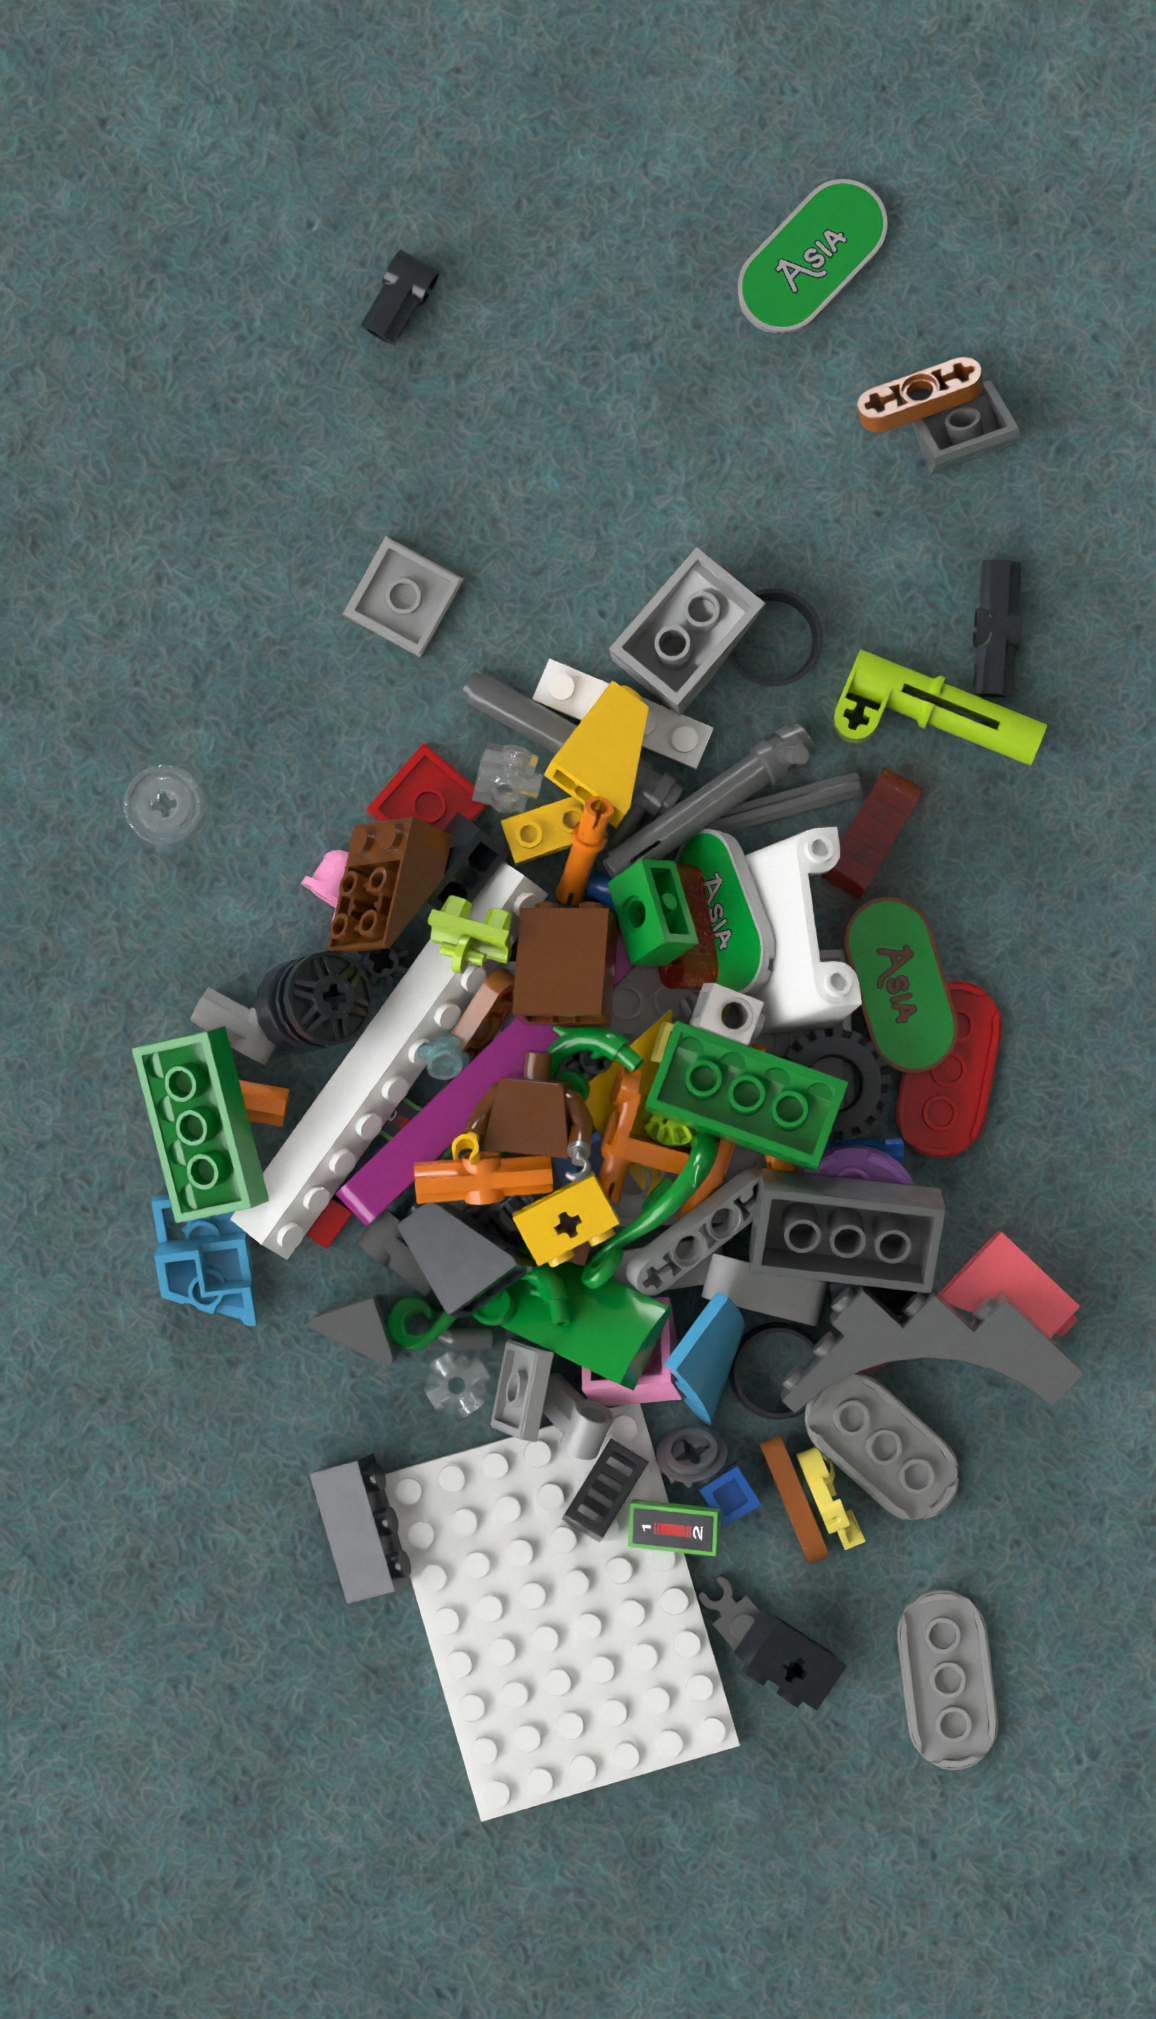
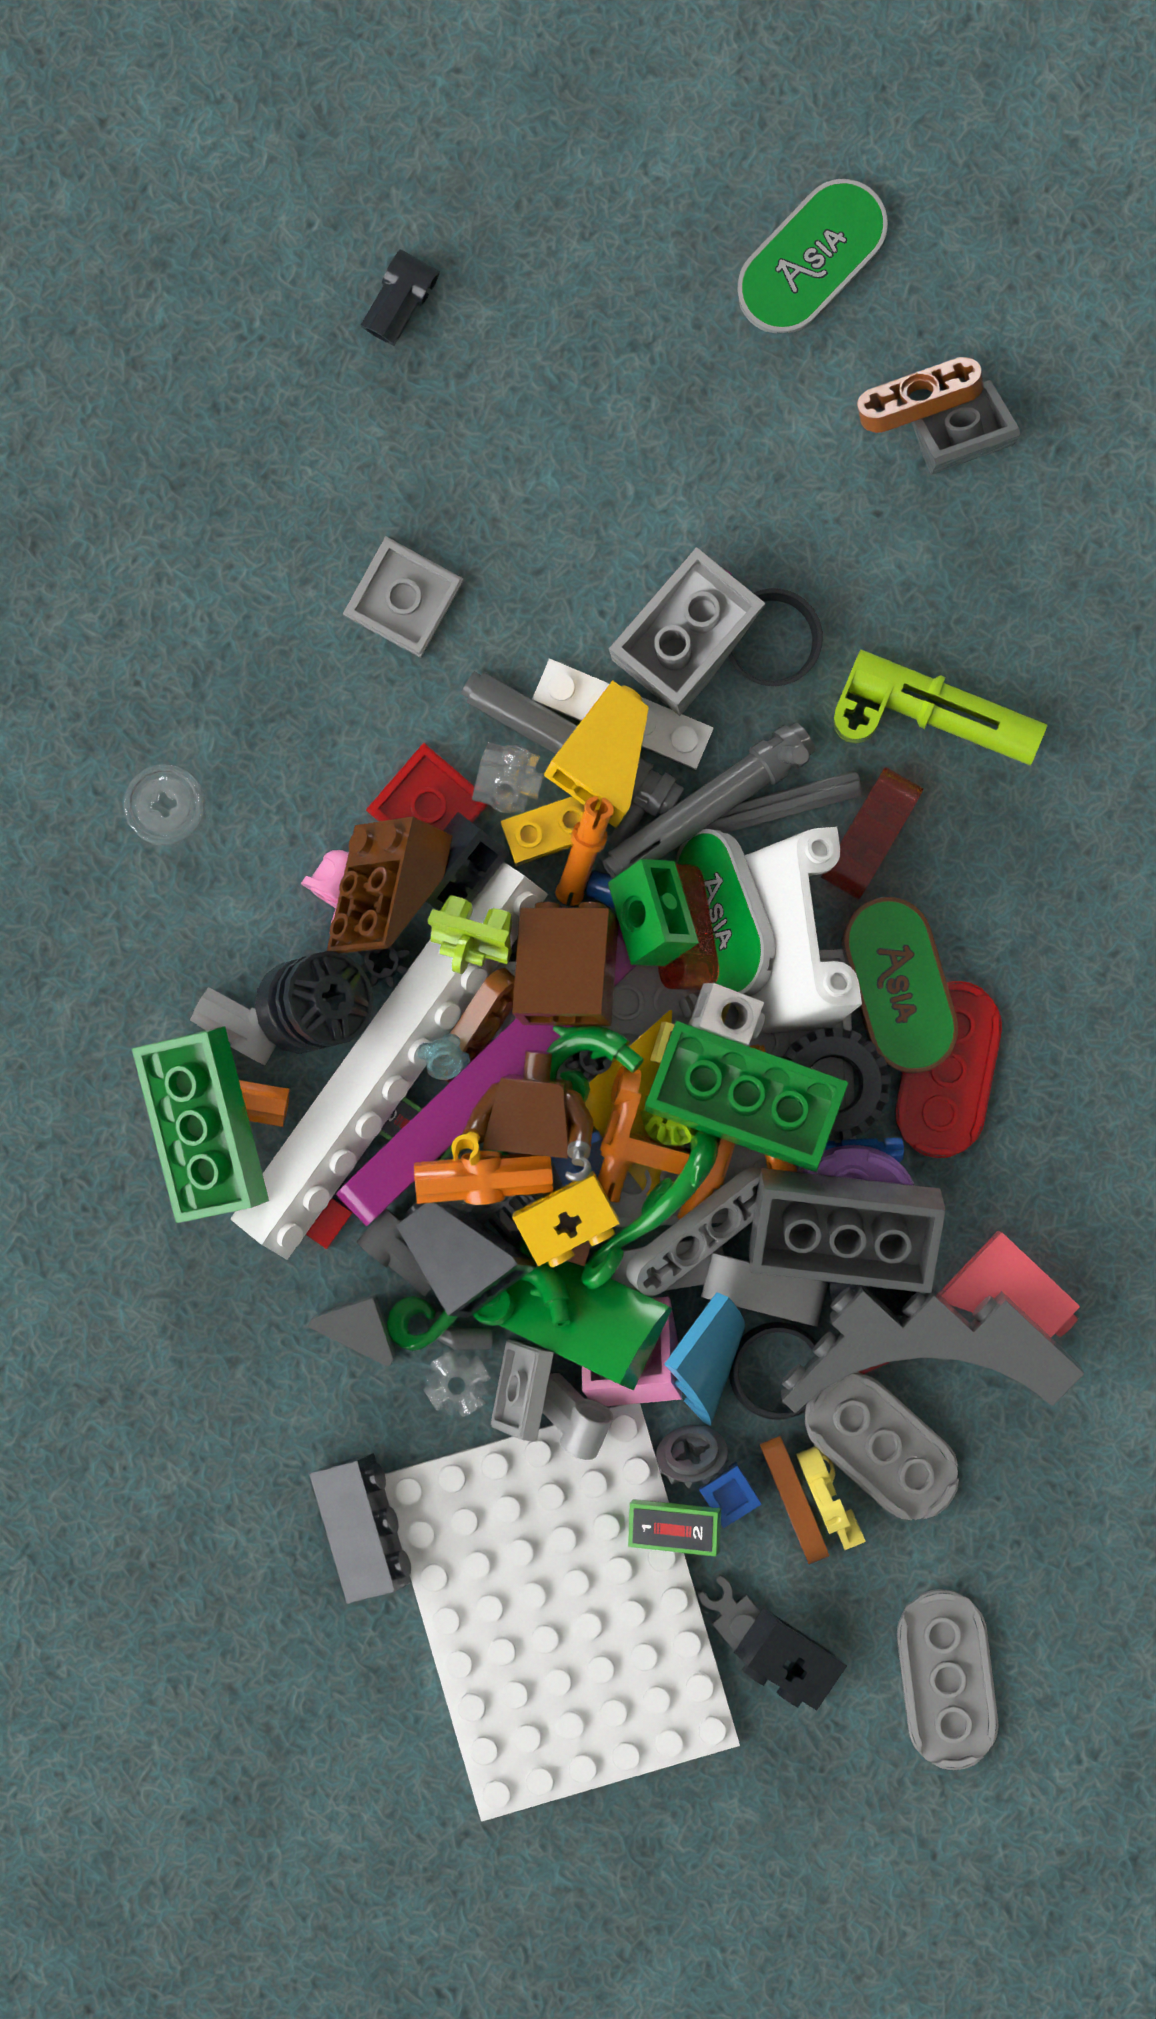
(207, 1266): dark azure slope -> none
(584, 1523): black slope -> none
(997, 628): black piece -> none

